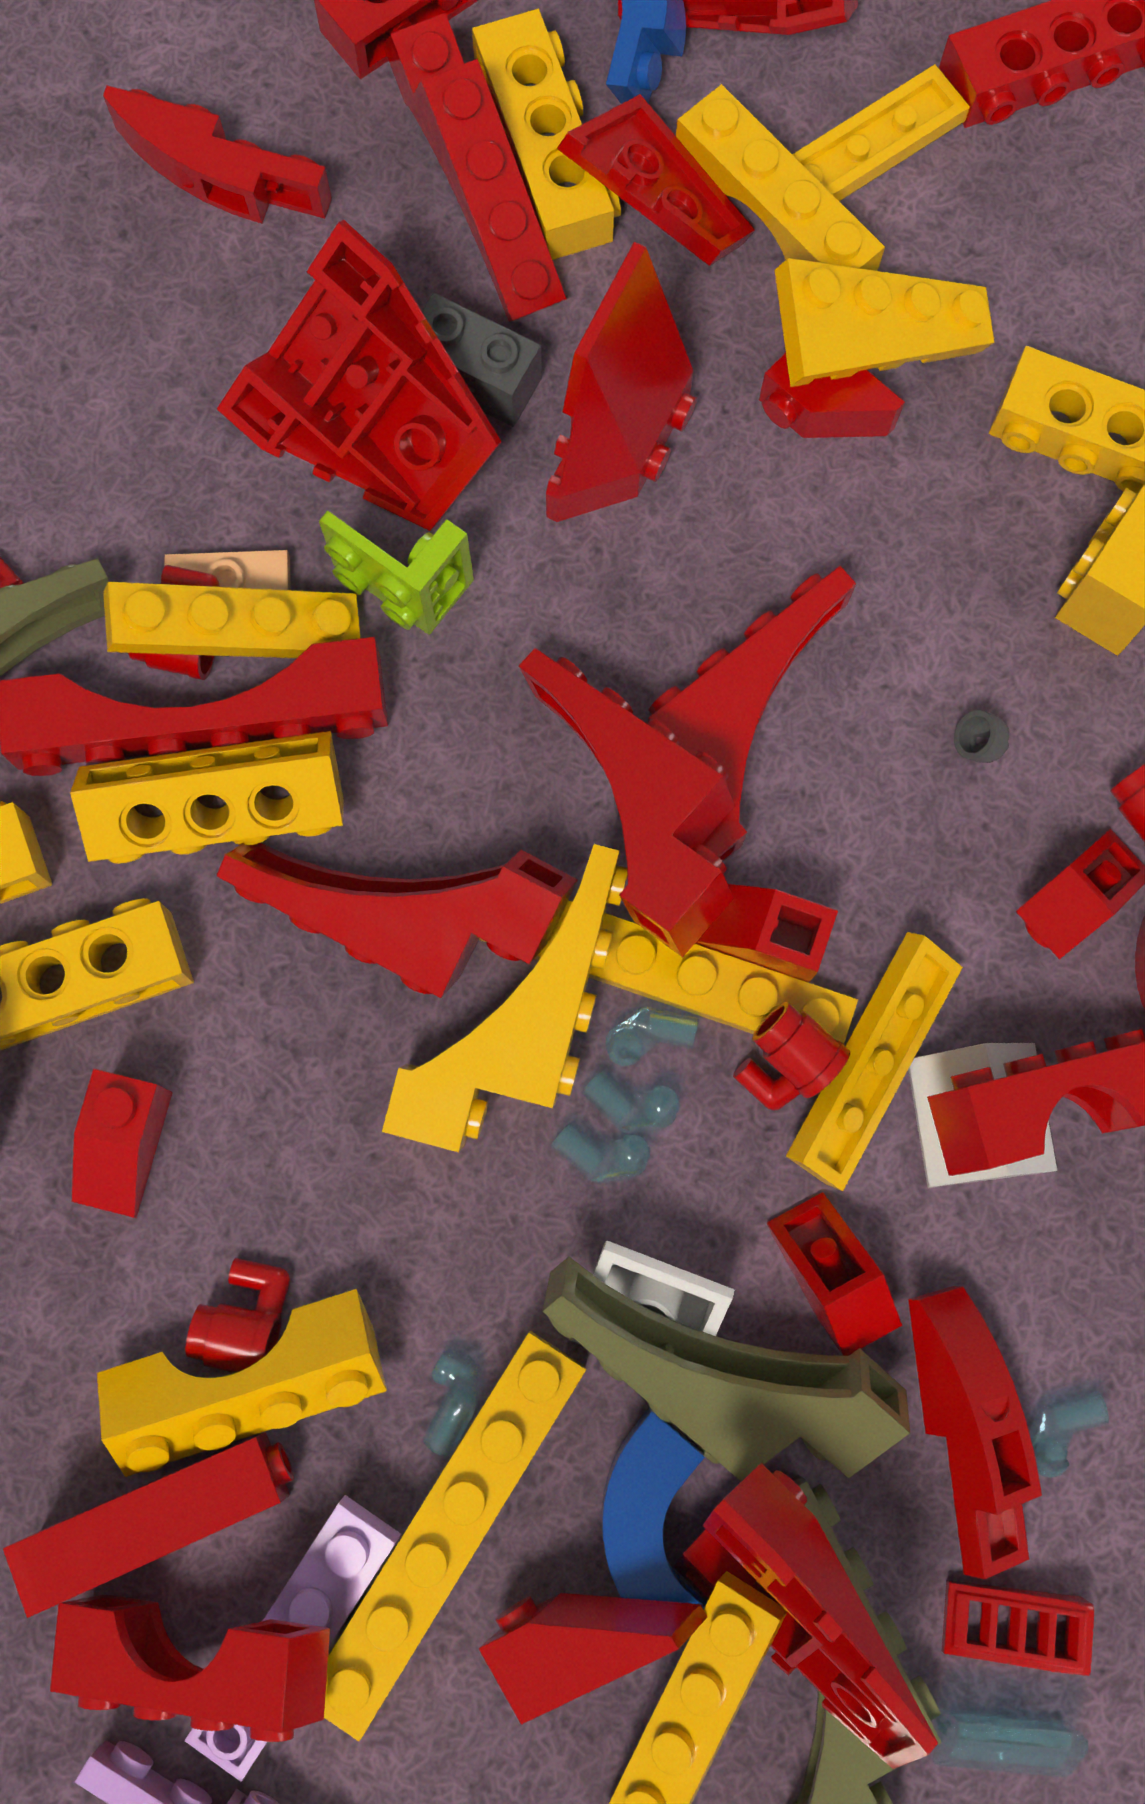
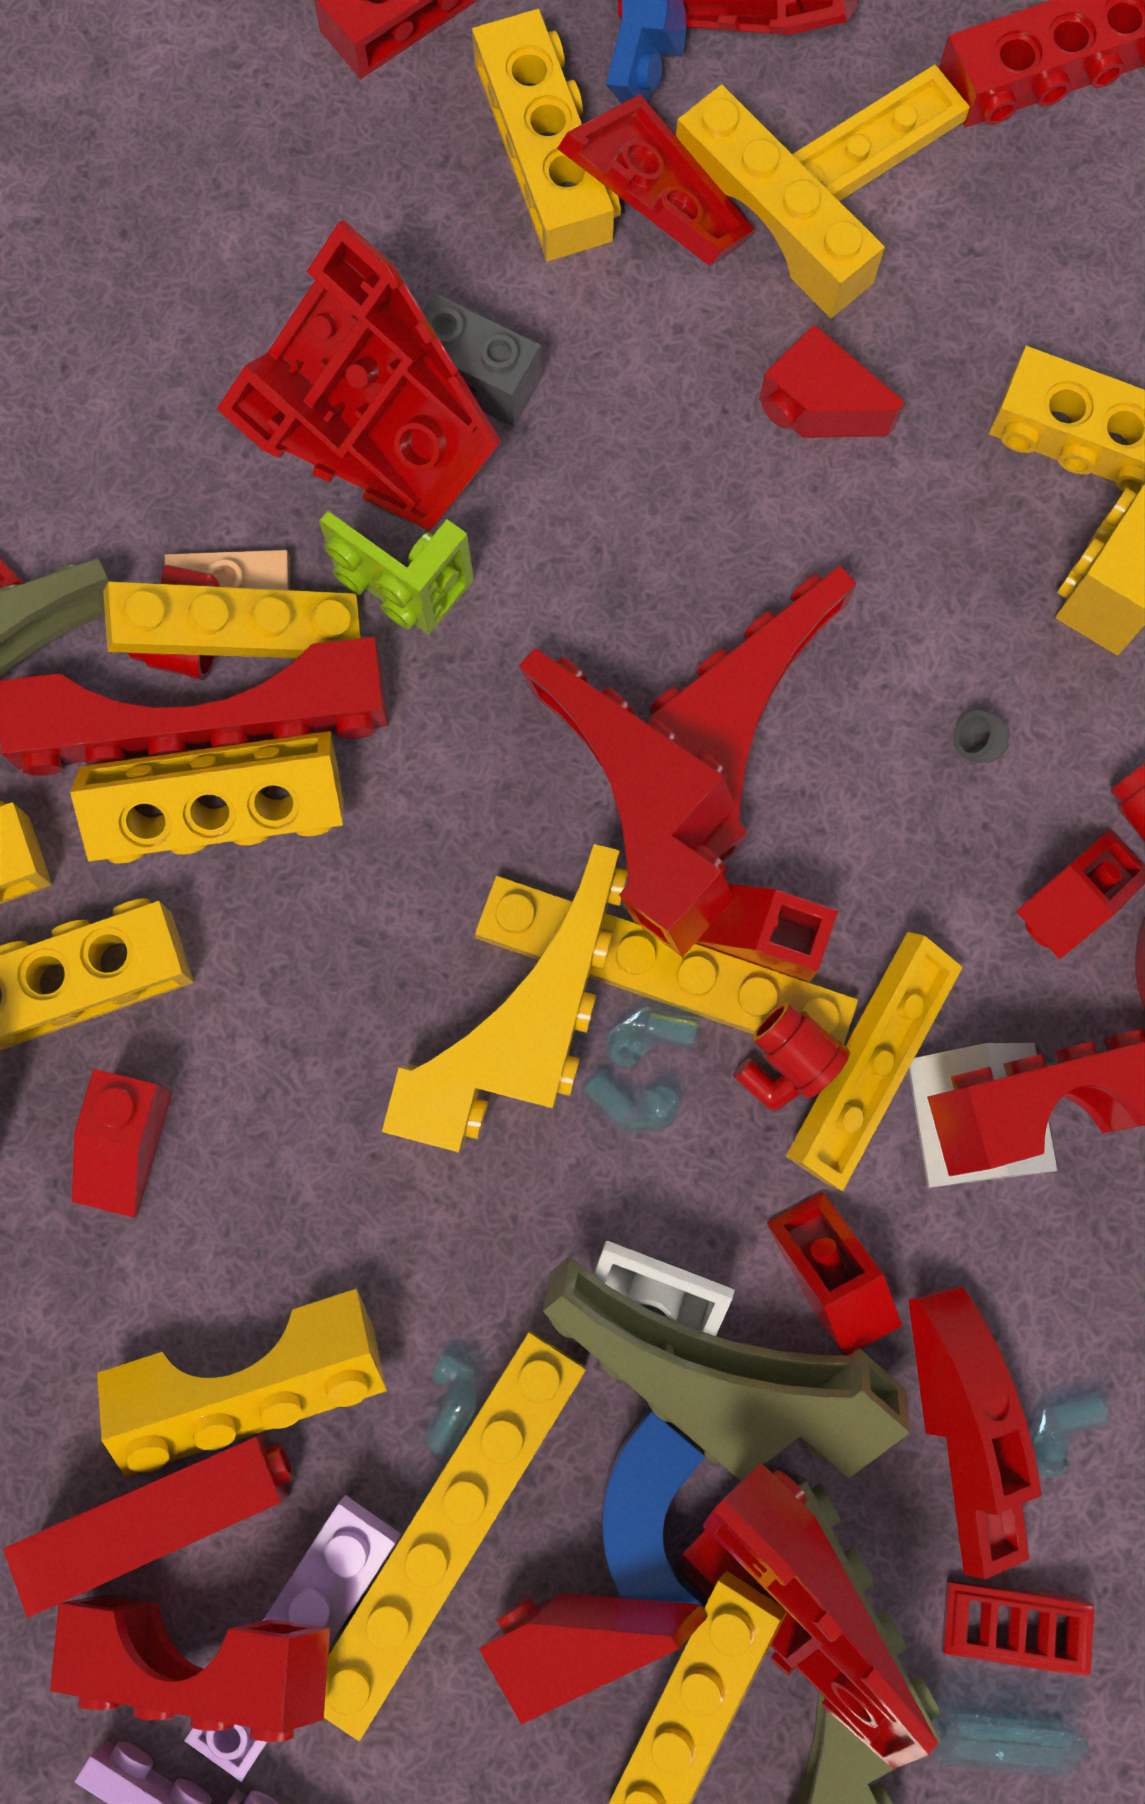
(193, 153): red slope -> none
(236, 1336): red piece -> none
(410, 925): red arch -> none
(474, 152): red arch -> none
(603, 1161): clear light blue arm -> none
(622, 396): red wedge -> none
(869, 319): yellow wing -> none

